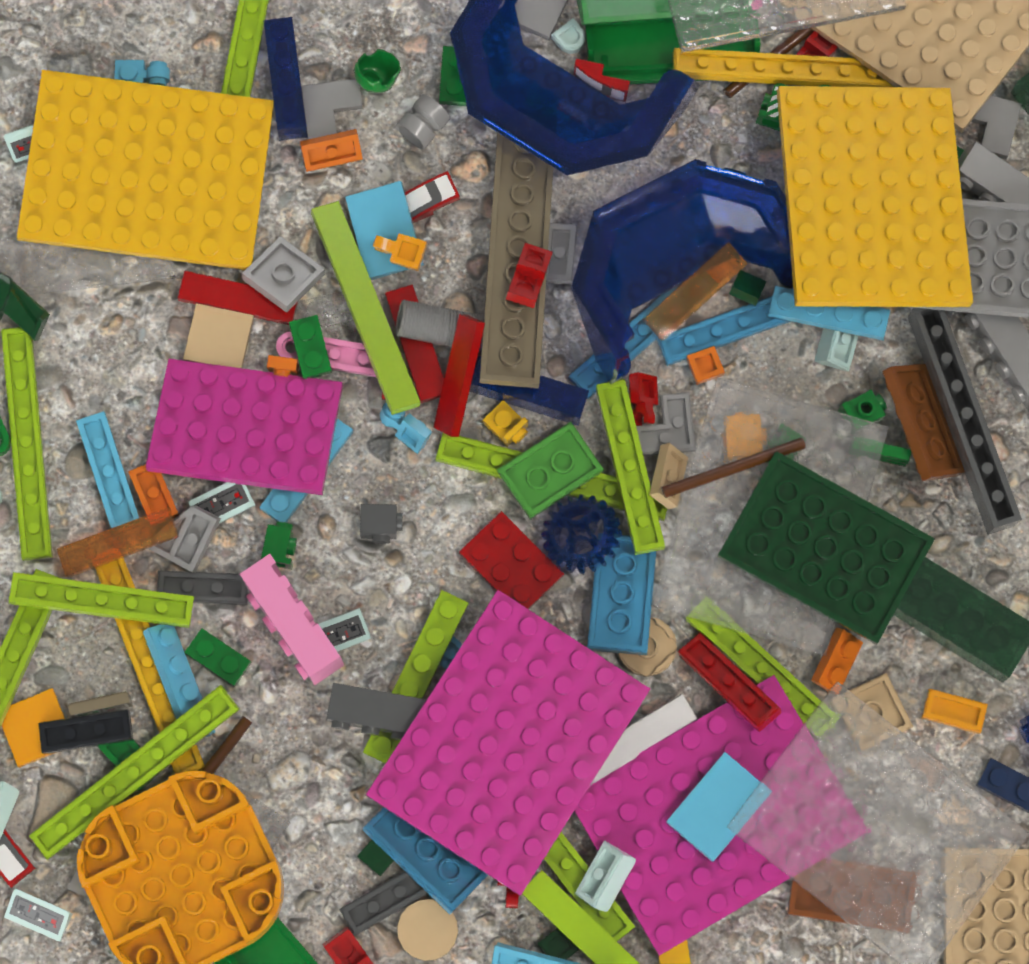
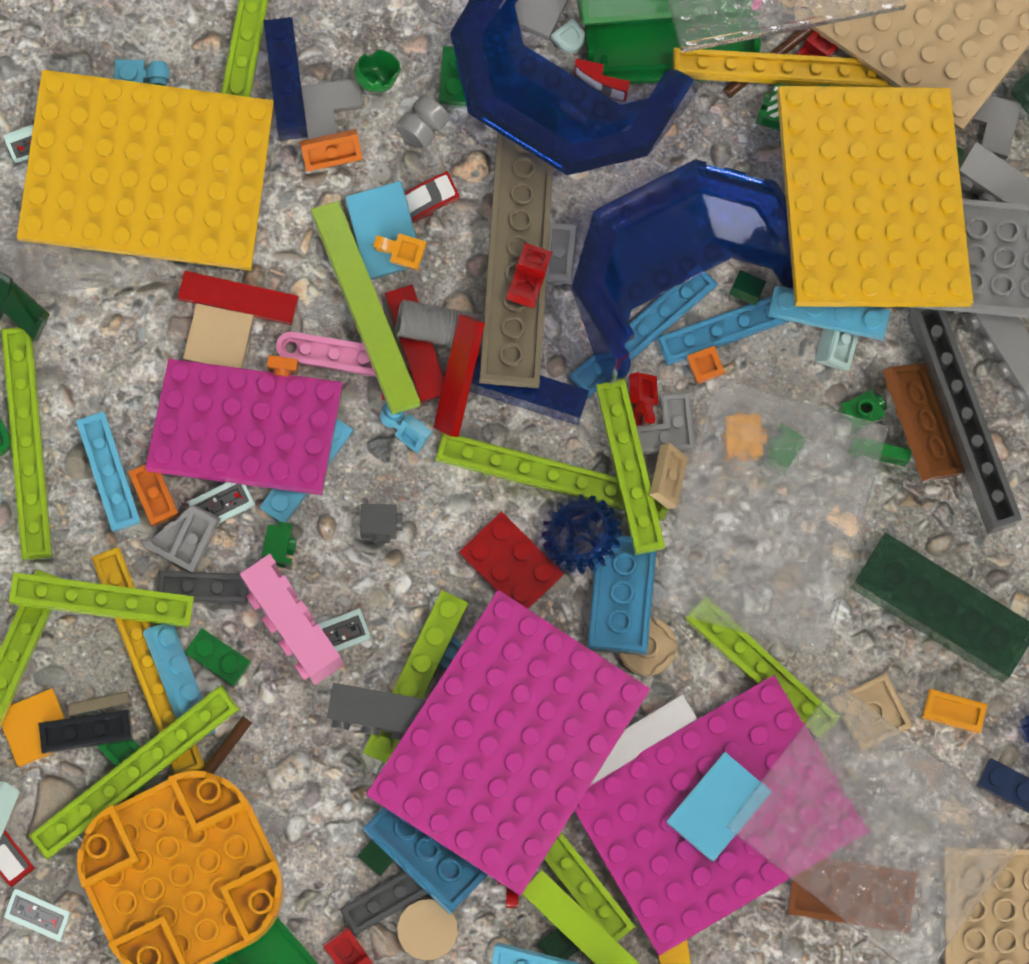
(117, 542): clear orange tile -> none
(283, 274): light grey plate -> none
(310, 347): green plate -> none
(506, 424): yellow bracket -> none
(550, 470): bright green tile -> none
(605, 876): light aqua slope -> none
(695, 291): clear orange tile -> none
(729, 682): red tile -> none
(732, 468): reddish brown piece -> none
(826, 547): dark green plate -> none
(838, 660): orange plate -> none

